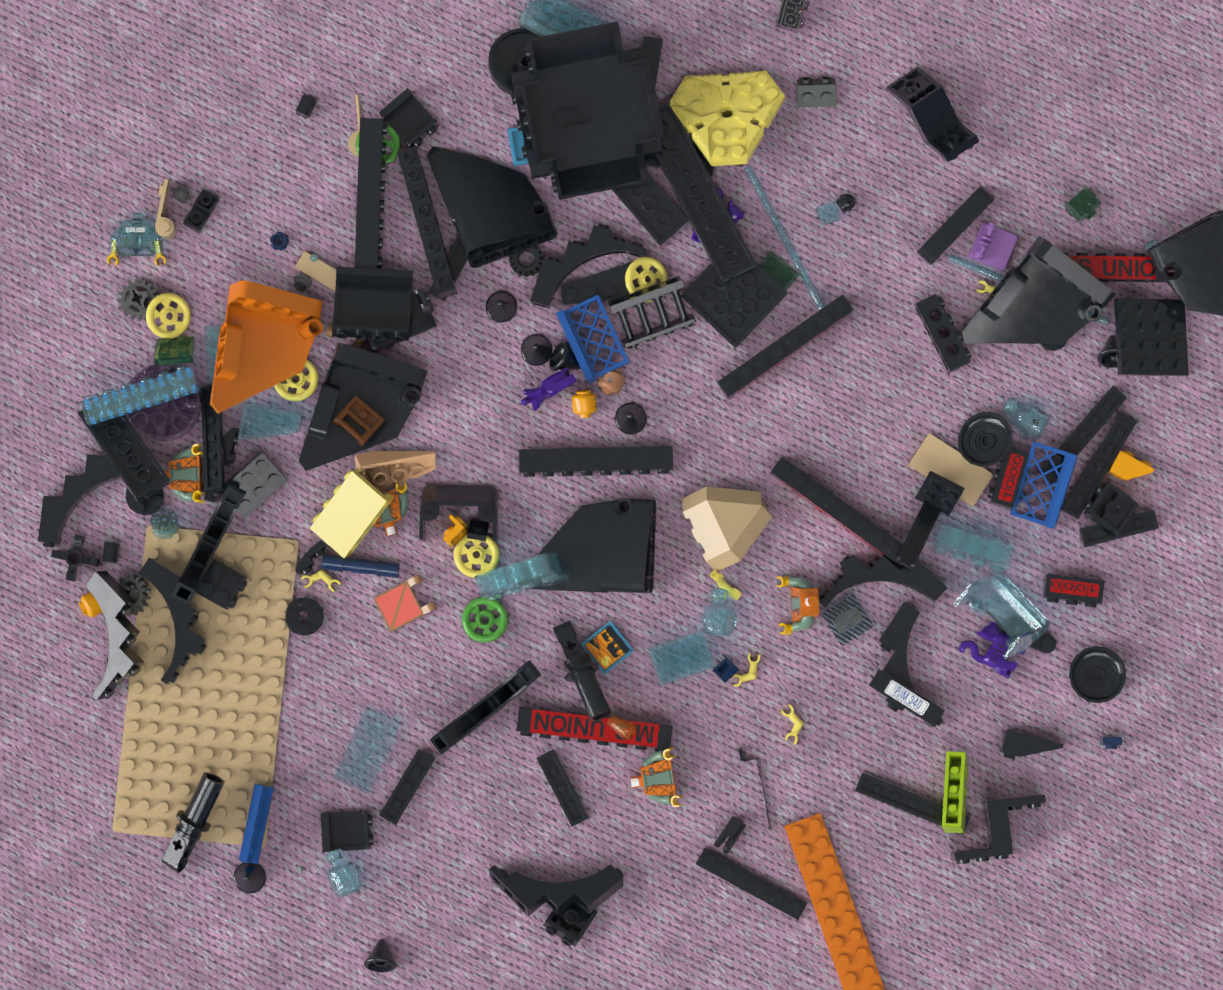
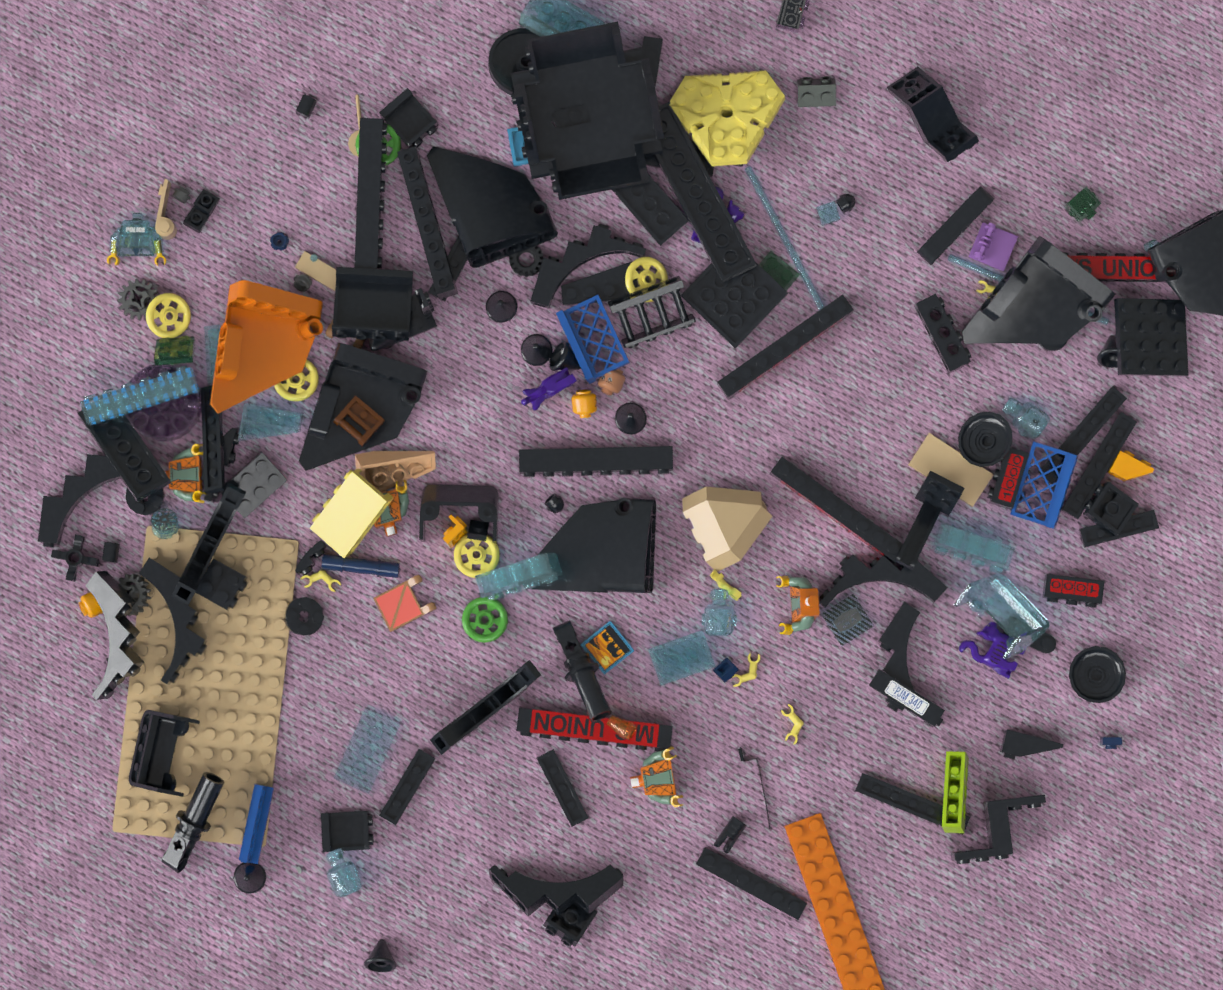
(155, 751): none -> black windscreen
(554, 503): none -> black plate

